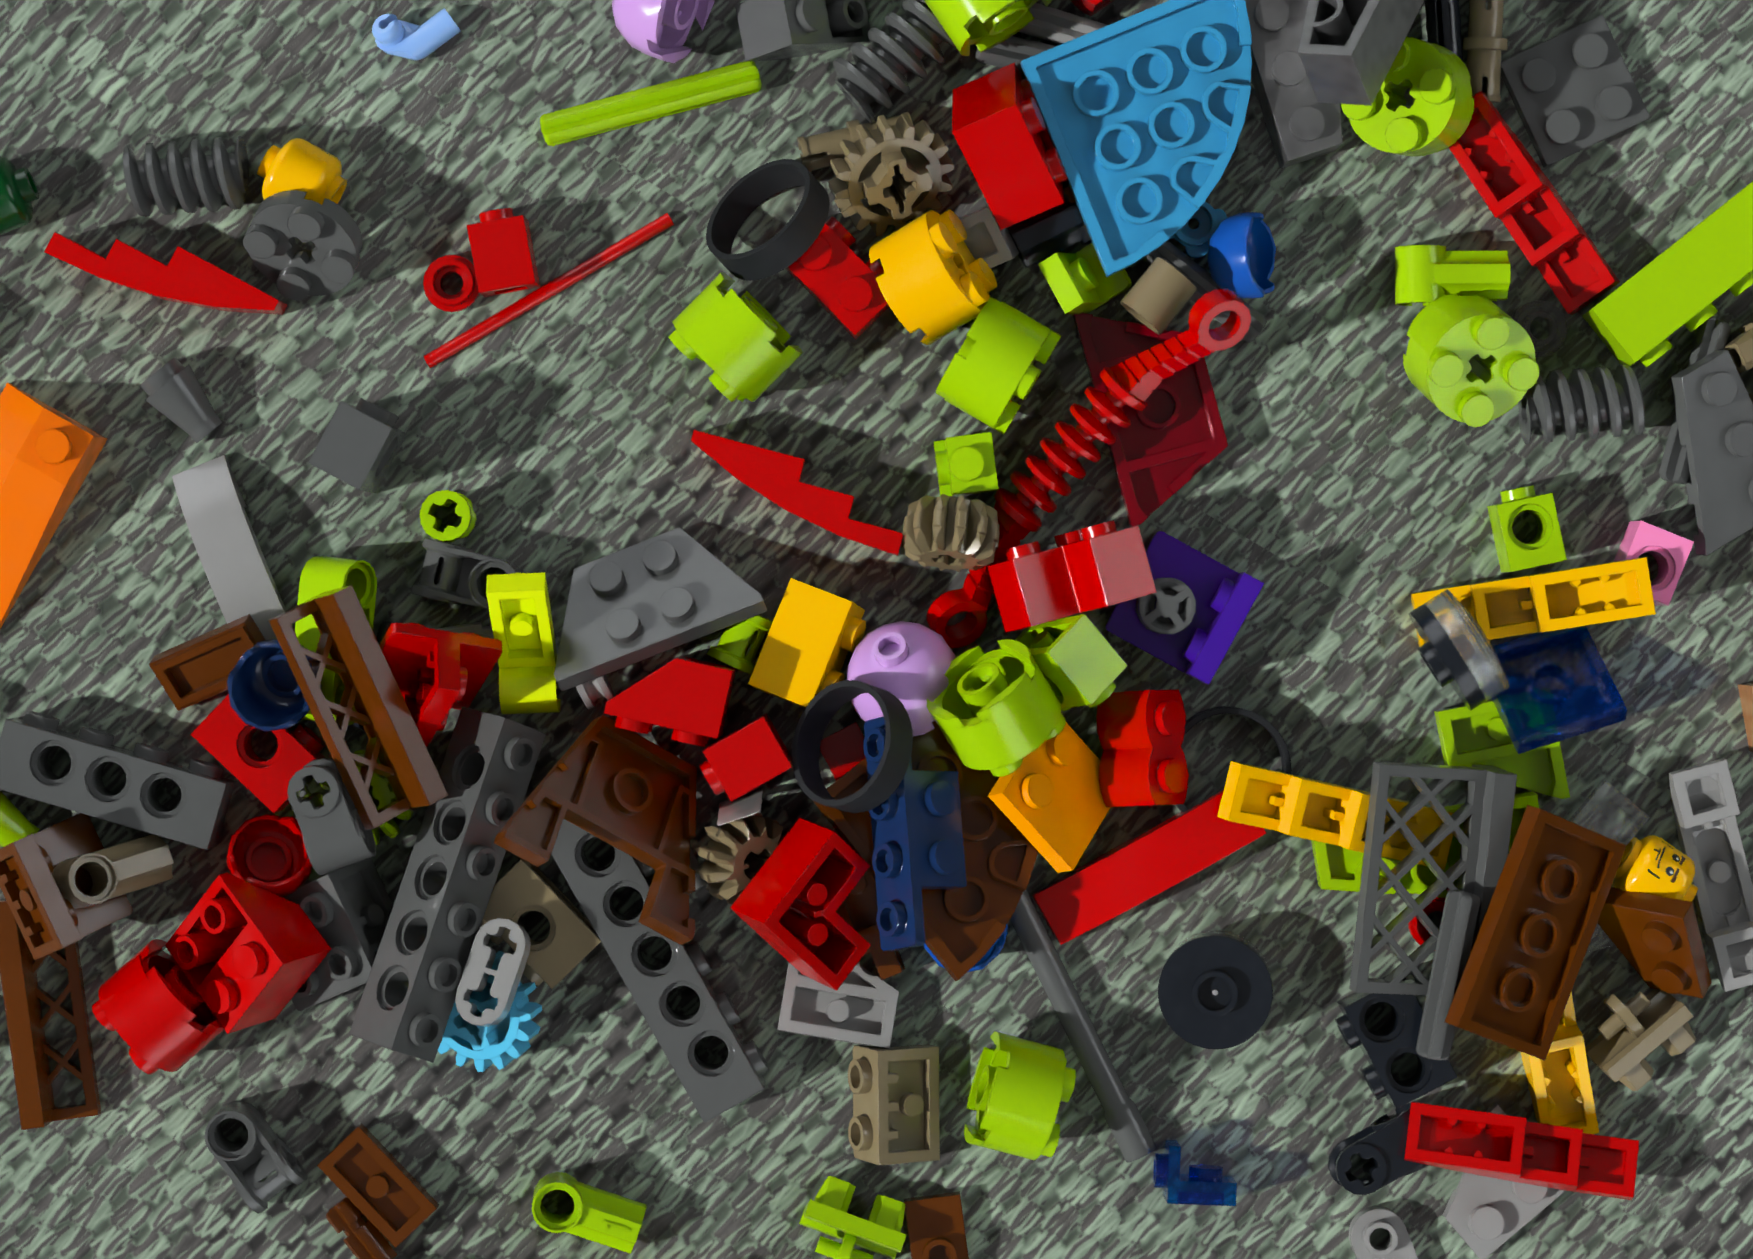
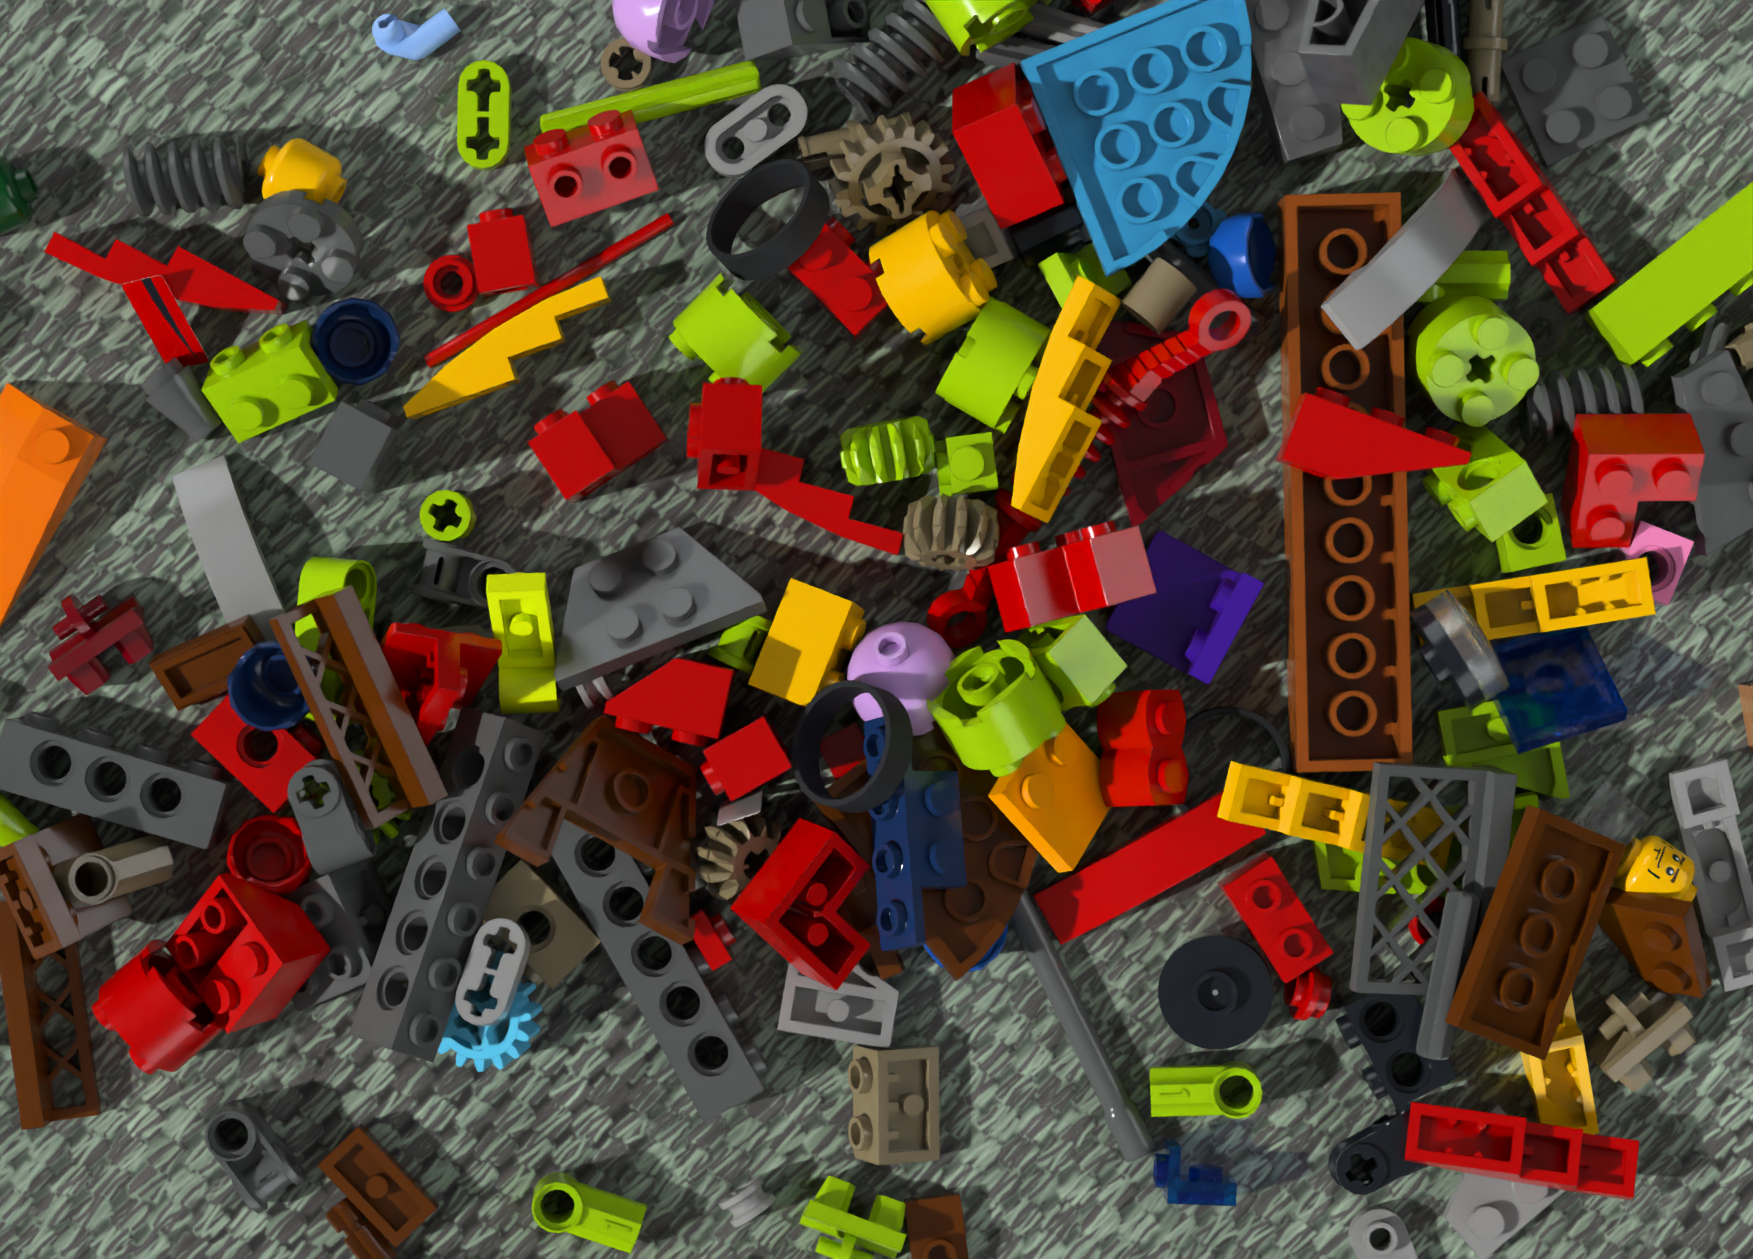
(78, 654): none -> dark red hips
(164, 320): none -> red sticker
(268, 381): none -> lime bracket
(341, 345): none -> dark blue hair
(470, 115): none -> lime beam
(489, 361): none -> yellow slope
(590, 166): none -> red brick
(598, 443): none -> red brick
(612, 74): none -> dark tan bush
(713, 937): none -> red plate
(726, 434): none -> red brick
(747, 1201): none -> light grey bush
(753, 128): none -> light grey plate
(887, 450): none -> lime gear
(1019, 1097): lime brick -> none
(1056, 421): none -> yellow slope
(1178, 608): dark grey wheel -> none
(1196, 1089): none -> lime piece
(1275, 917): none -> red brick
(1308, 994): none -> red plate
(1345, 534): none -> dark orange brick
(1348, 444): none -> red slope
(1408, 262): none -> light grey slope
(1489, 491): none -> lime brick
(1623, 462): none -> red brick

